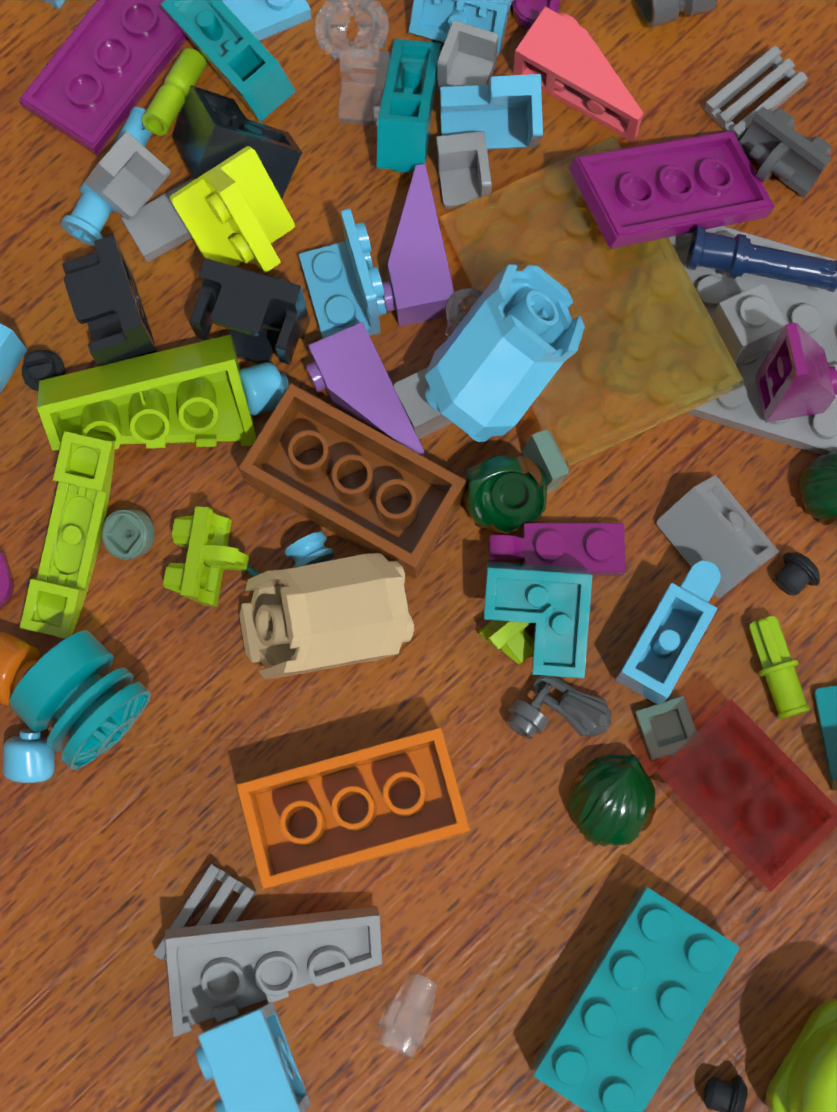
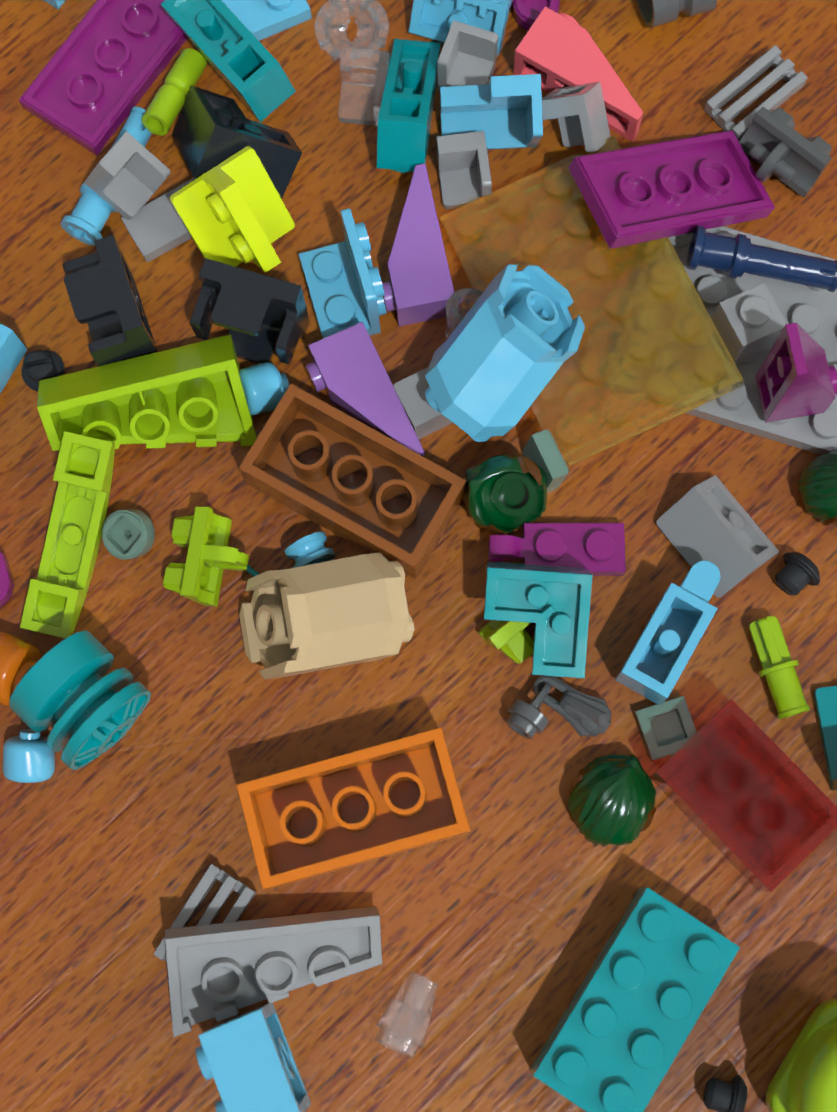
(579, 114): none -> light grey panel

